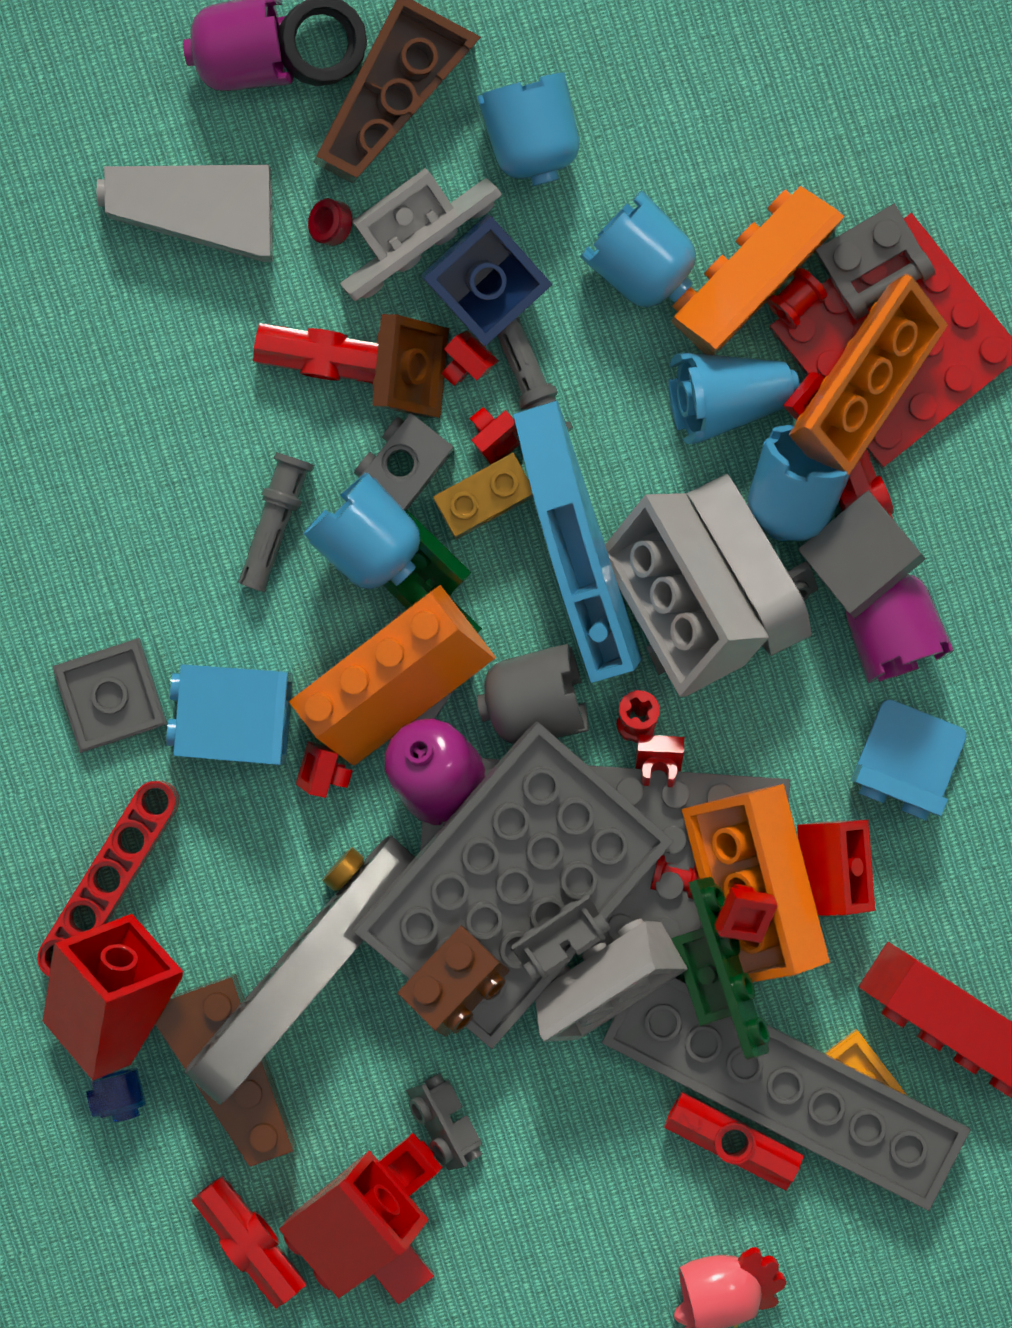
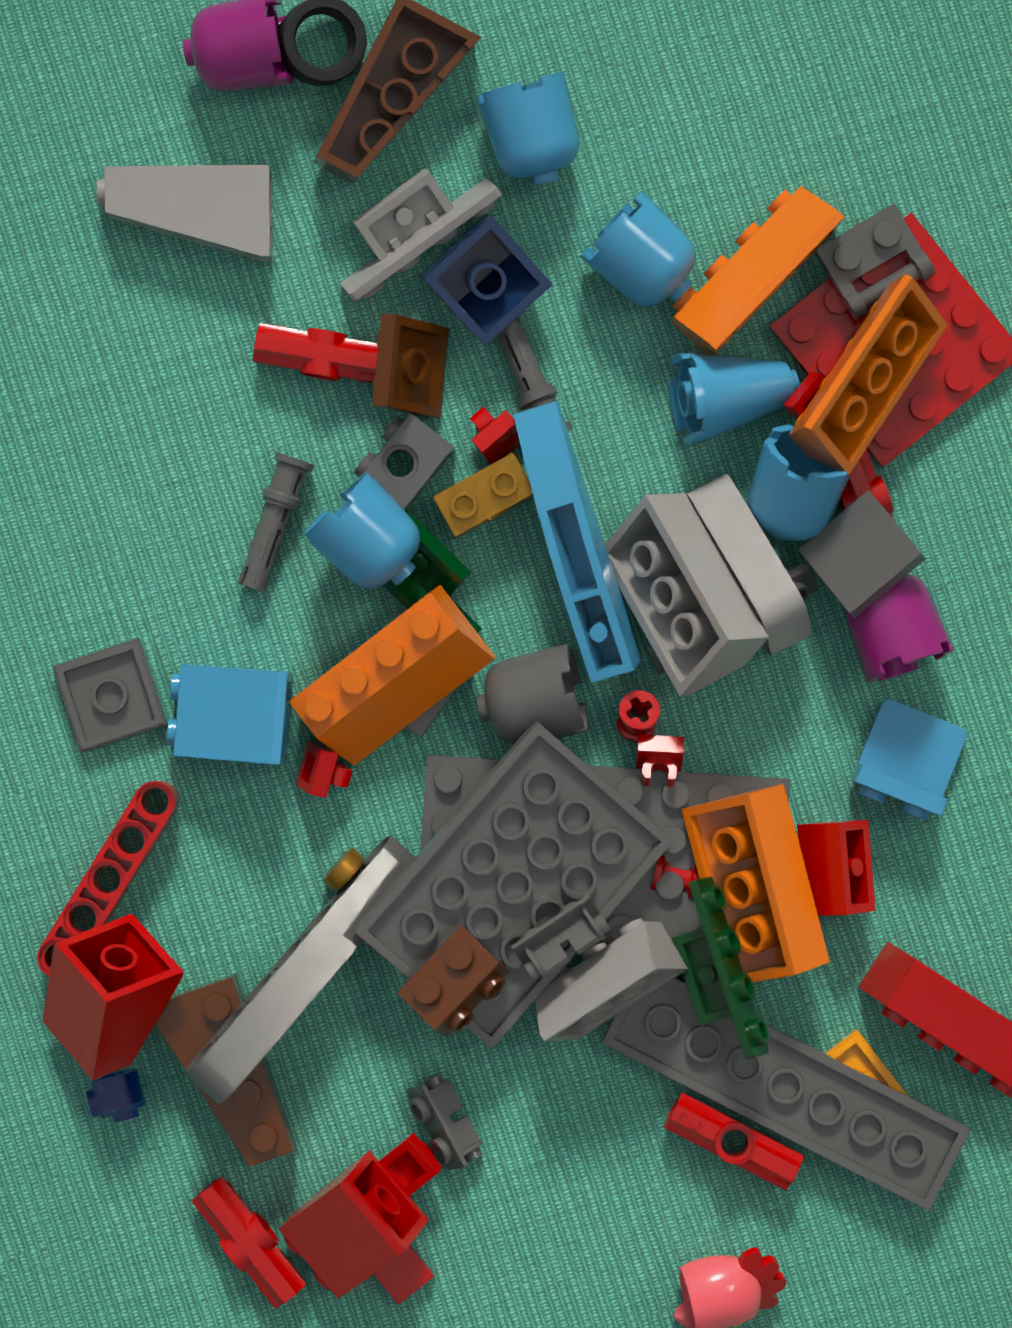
(330, 222): dark red tile -> none
(432, 769): magenta cylinder -> none
(469, 358): red tile -> none
(746, 914): red tile -> none
(797, 297): red bush -> none

